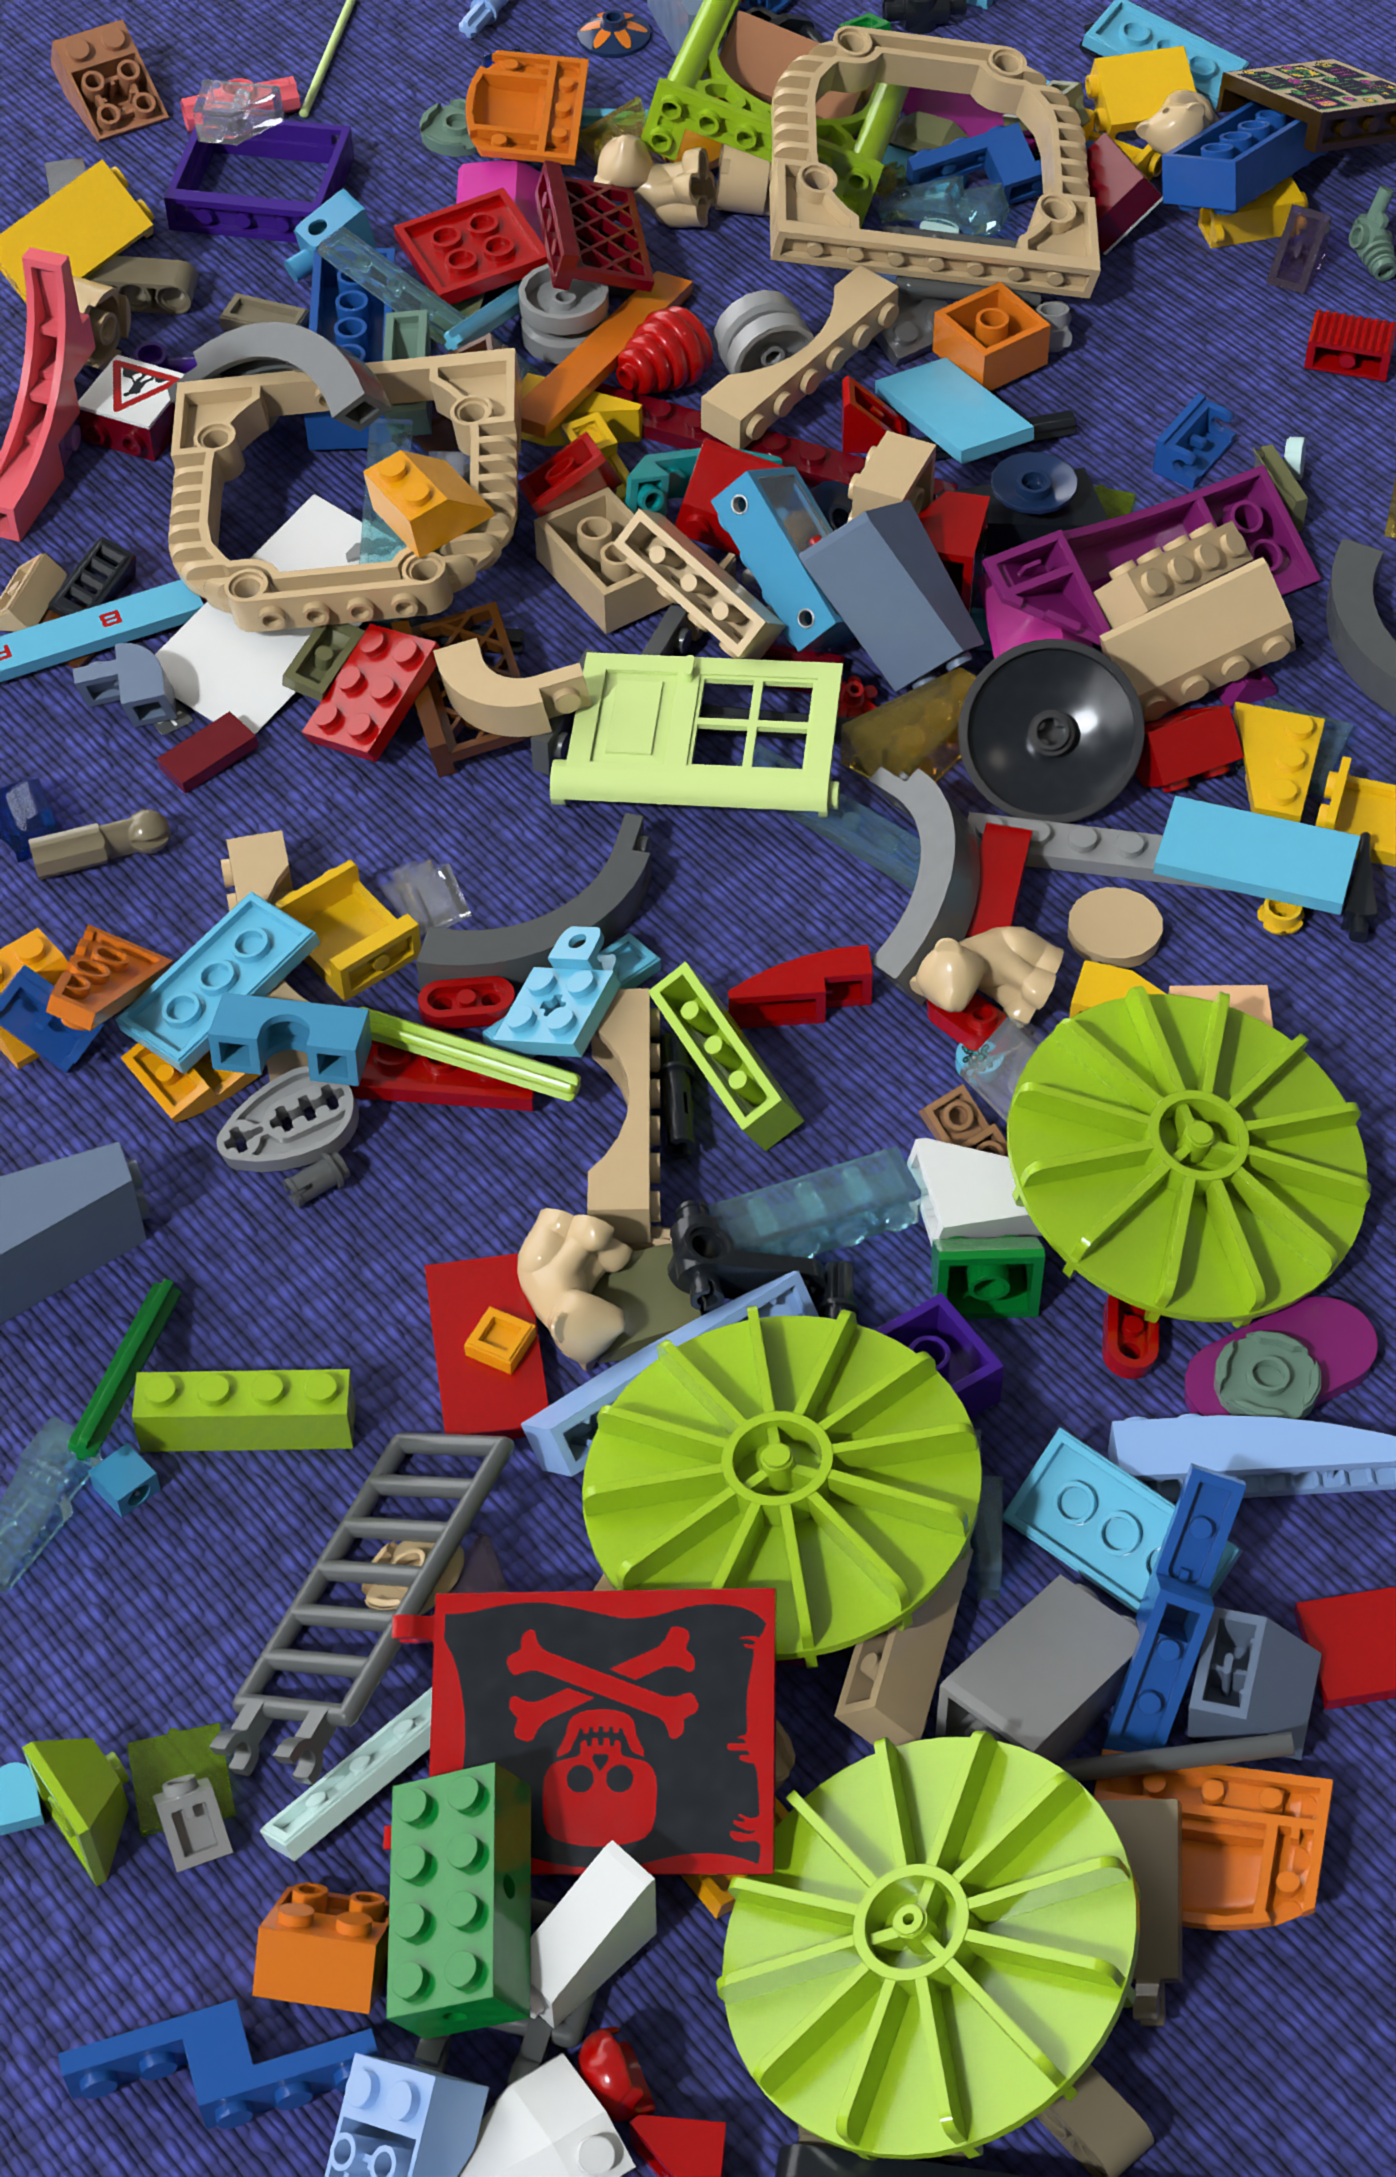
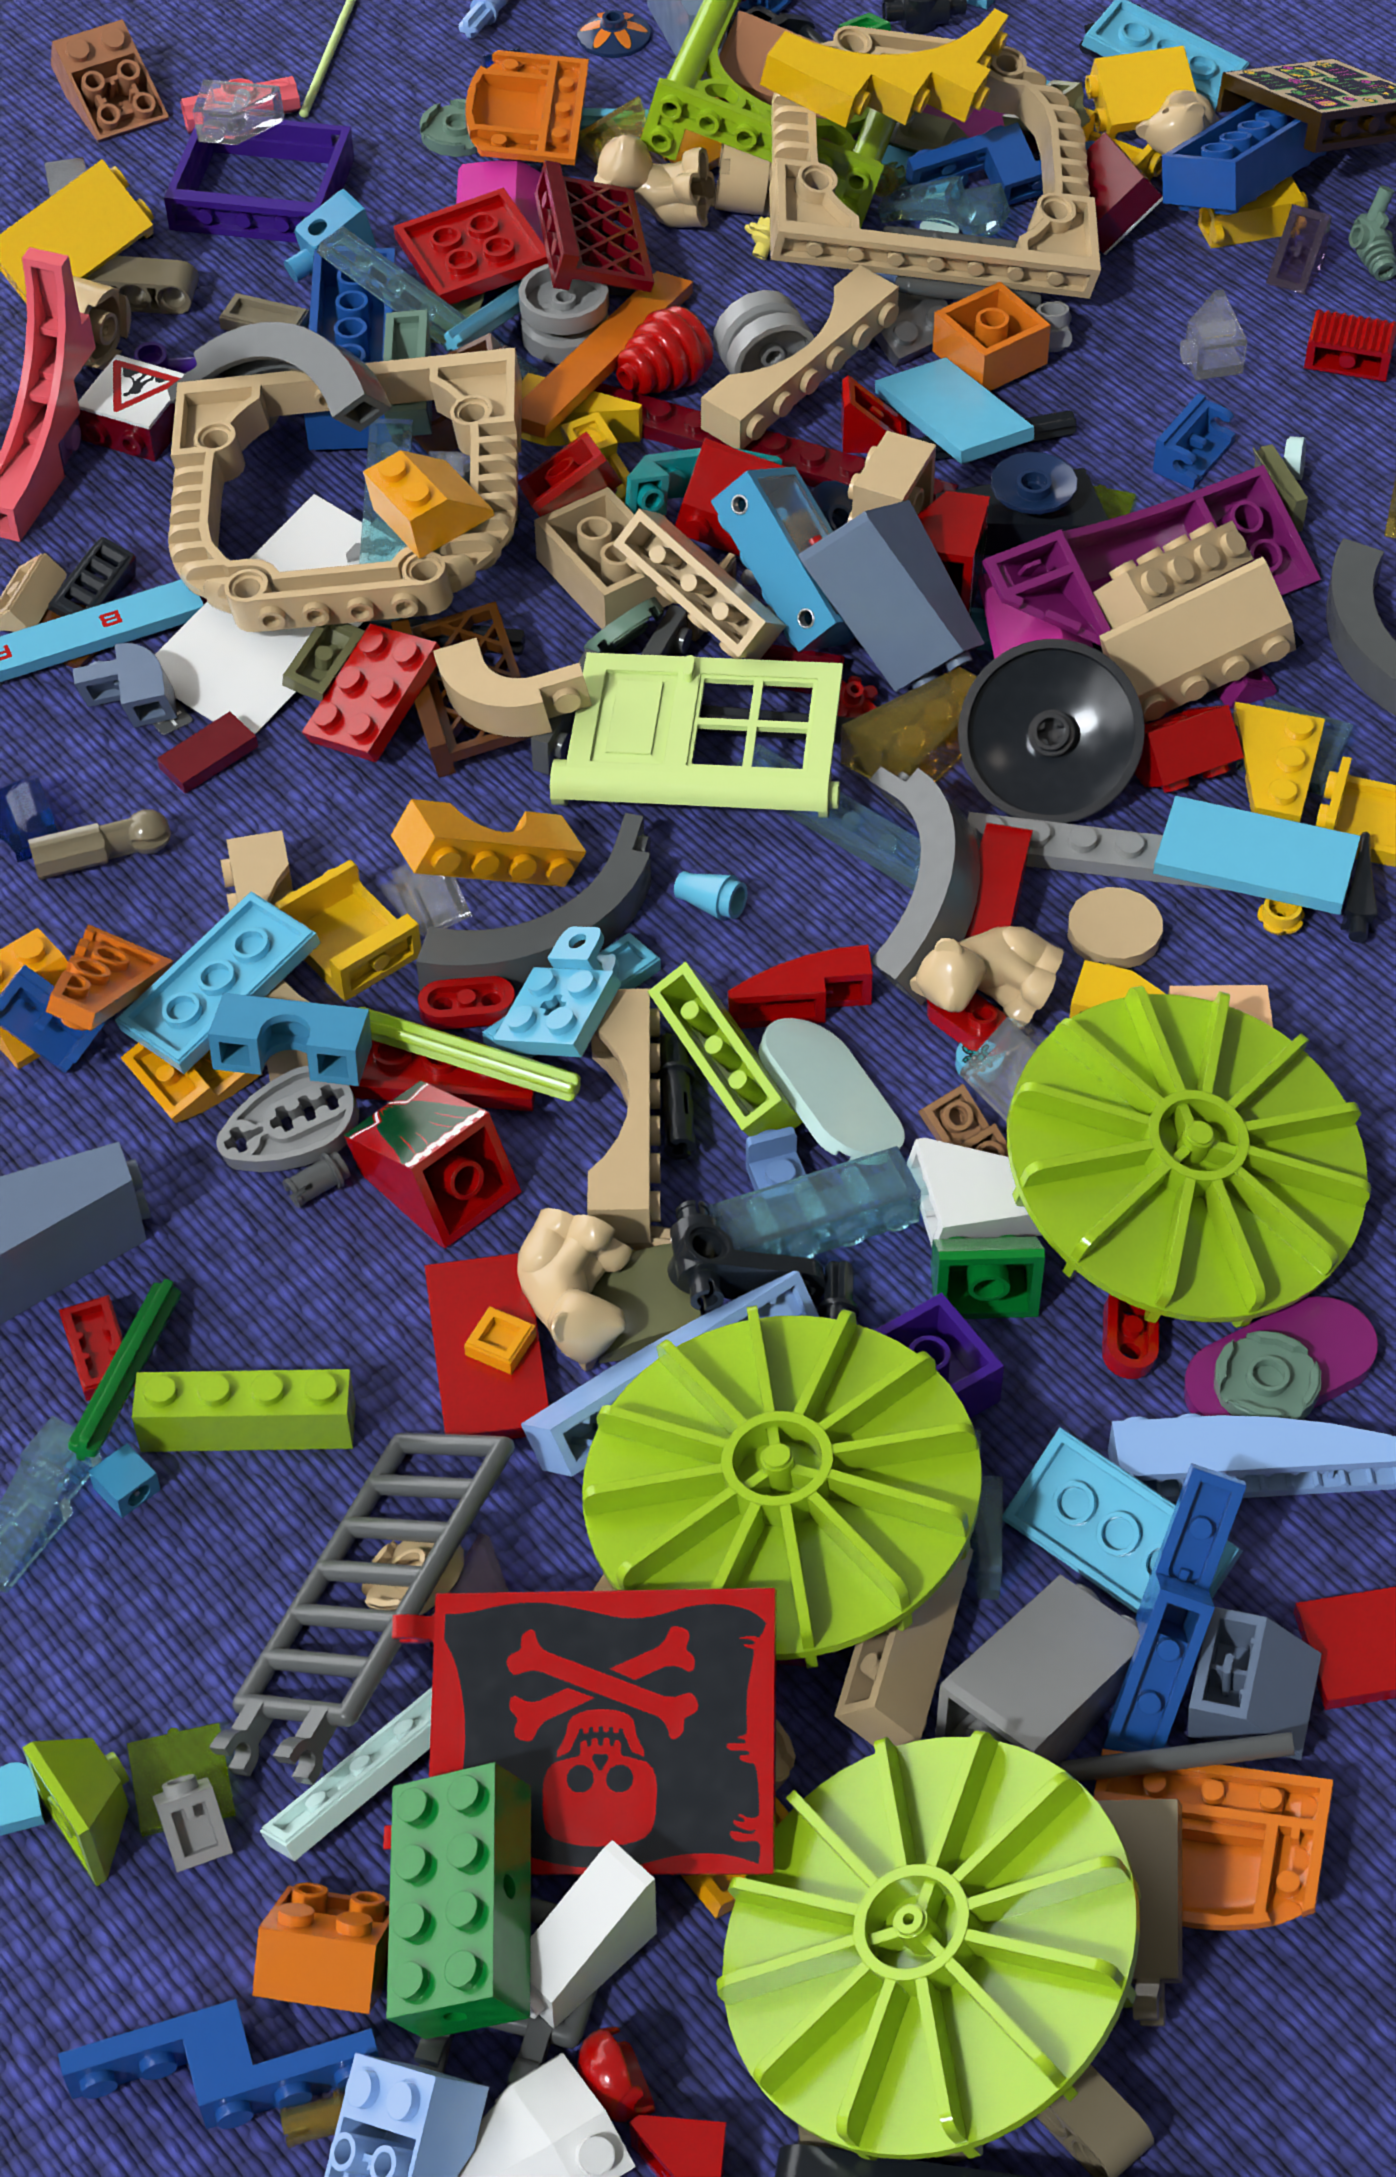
(92, 1338): none -> red plate
(312, 2119): none -> clear yellow pin
(435, 1161): none -> red slope
(447, 843): none -> light orange arch
(625, 627): none -> sand green tile
(713, 893): none -> medium azure cone
(761, 236): none -> light yellow plant
(773, 1157): none -> medium blue bracket
(829, 1089): none -> light aqua tile
(896, 85): none -> yellow arch
(1214, 340): none -> clear slope

